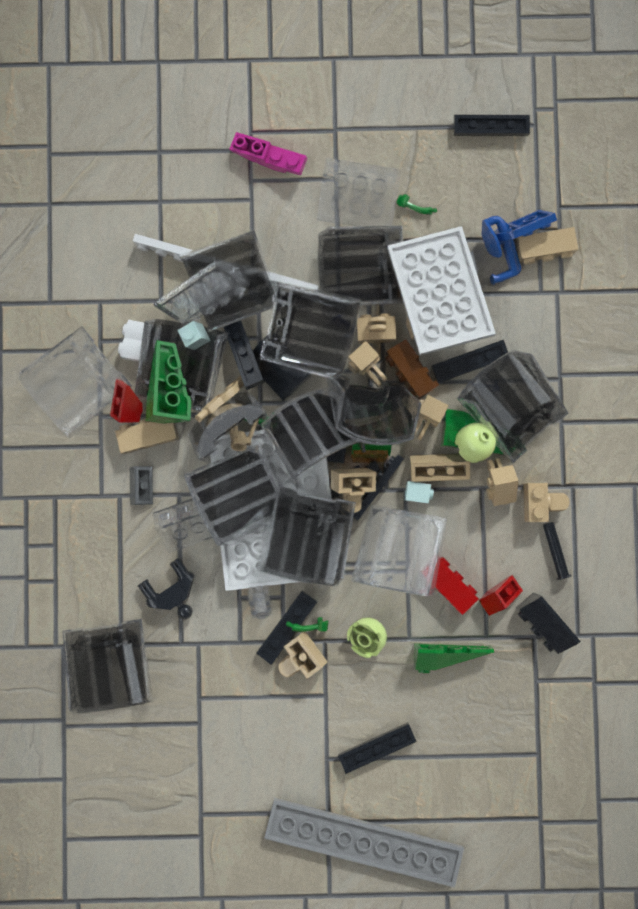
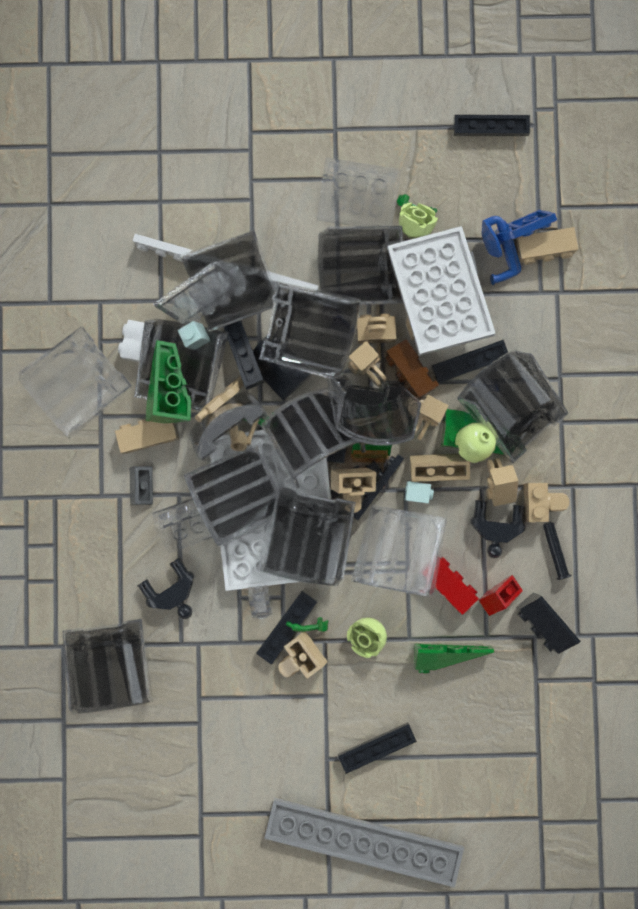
(125, 404): red slope -> none
(268, 155): dark pink slope -> none
(417, 220): none -> yellowish green cylinder
(497, 531): none -> black connector

